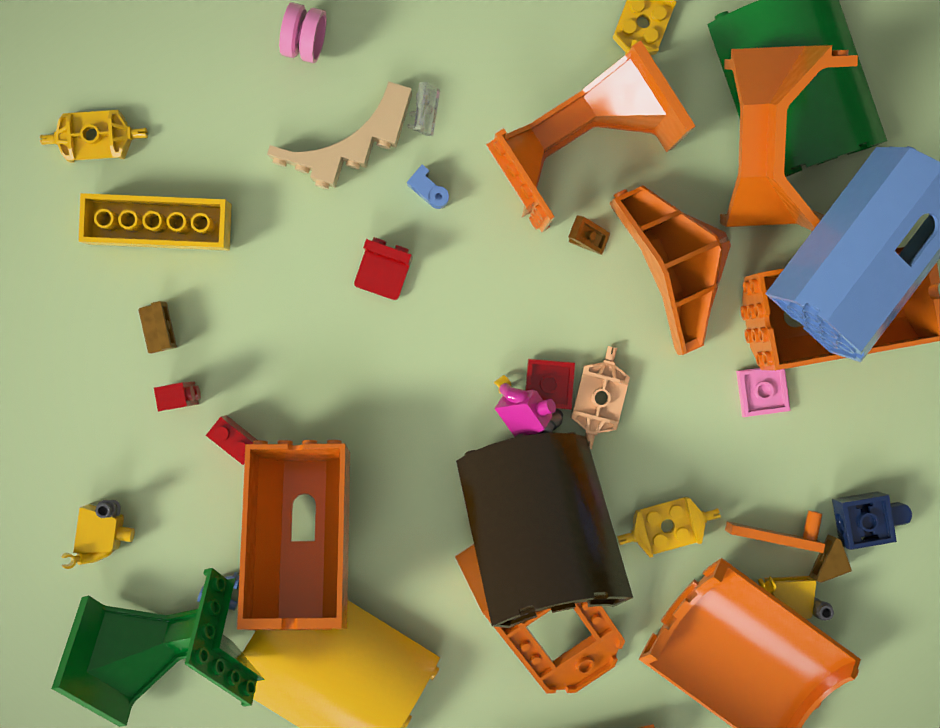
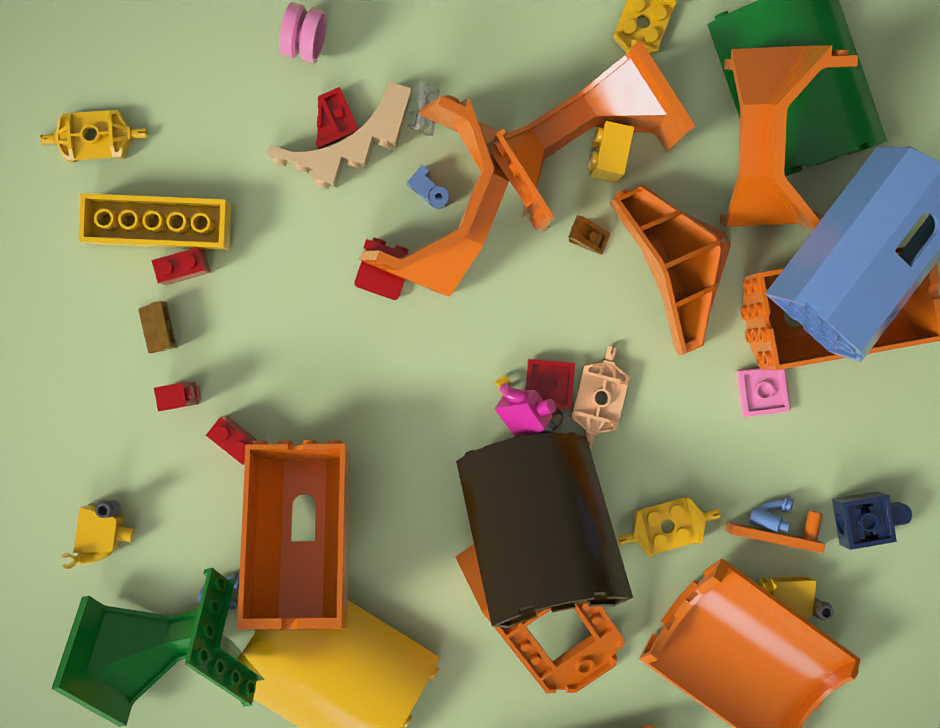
(180, 266): none -> red brick
(333, 118): none -> red wing
(446, 261): none -> orange panel
(611, 151): none -> yellow brick
(765, 519): none -> medium blue plant
(831, 562): pearl gold slope -> none

